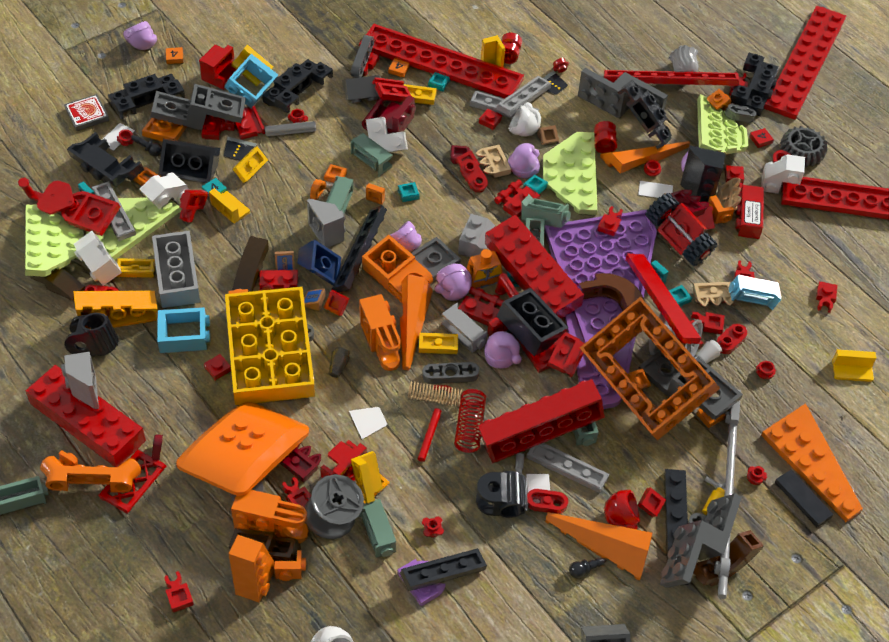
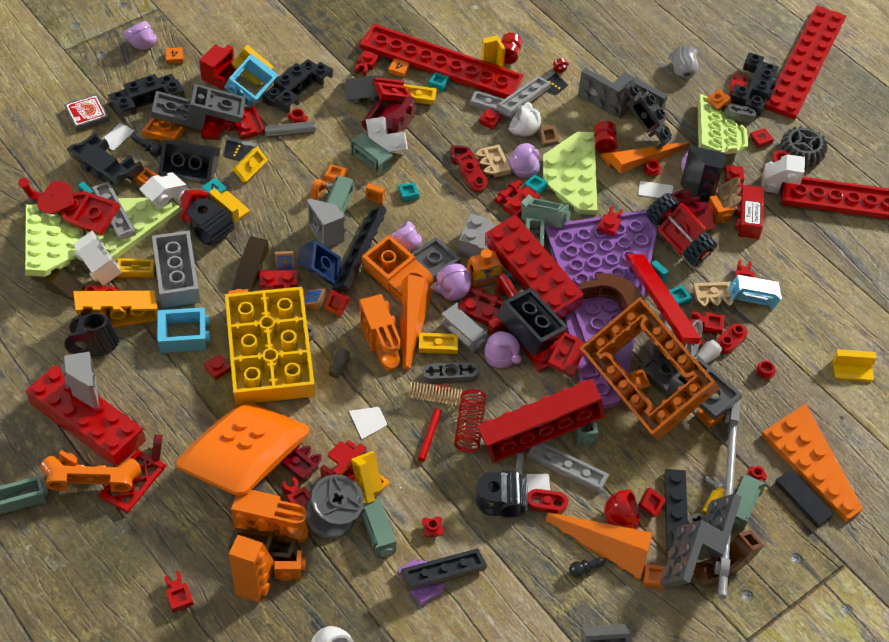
(125, 137): red plate -> none
(212, 225): none -> black piece
(362, 56): dark grey beam -> none
(652, 576): none -> orange tile
(673, 77): red tile -> none
(749, 491): none -> sand green window
(826, 295): red plate -> none

